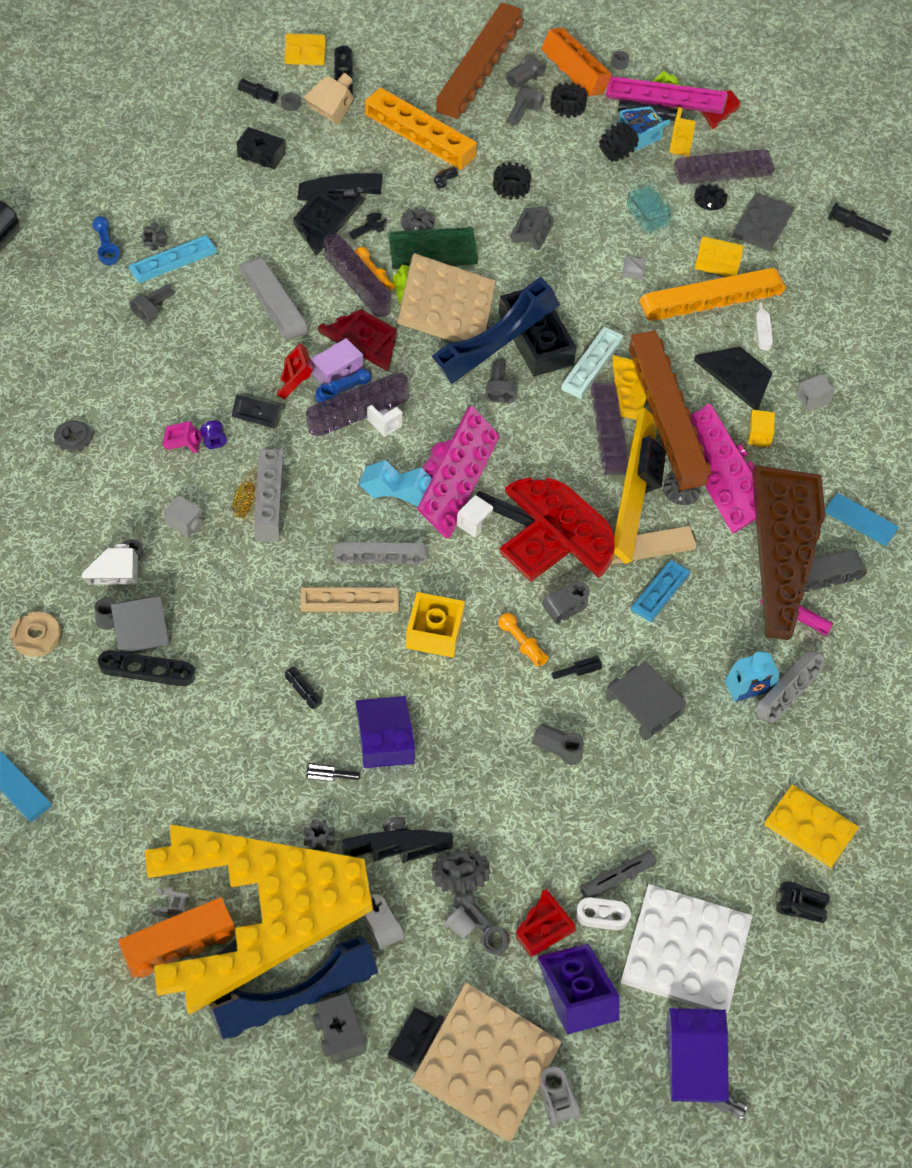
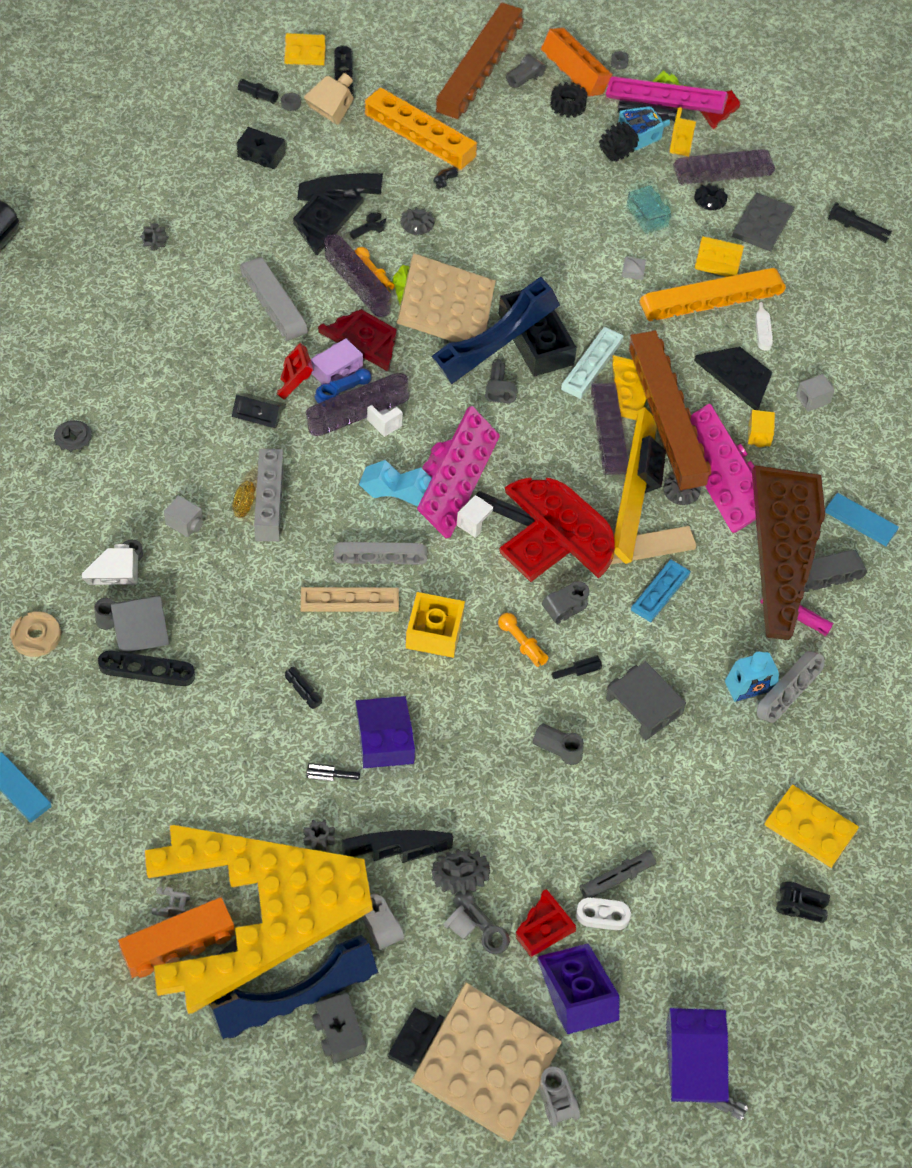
(101, 225): blue piece -> none
(144, 307): dark grey piece -> none
(172, 259): medium azure tile -> none
(182, 435): dark pink bracket -> none
(213, 434): dark purple wheel -> none
(396, 823): dark grey bush -> none
(446, 246): clear green plate -> none
(511, 189): black tyre -> none
(525, 99): dark grey piece -> none
(533, 226): dark grey bracket -> none
(686, 949): white plate -> none

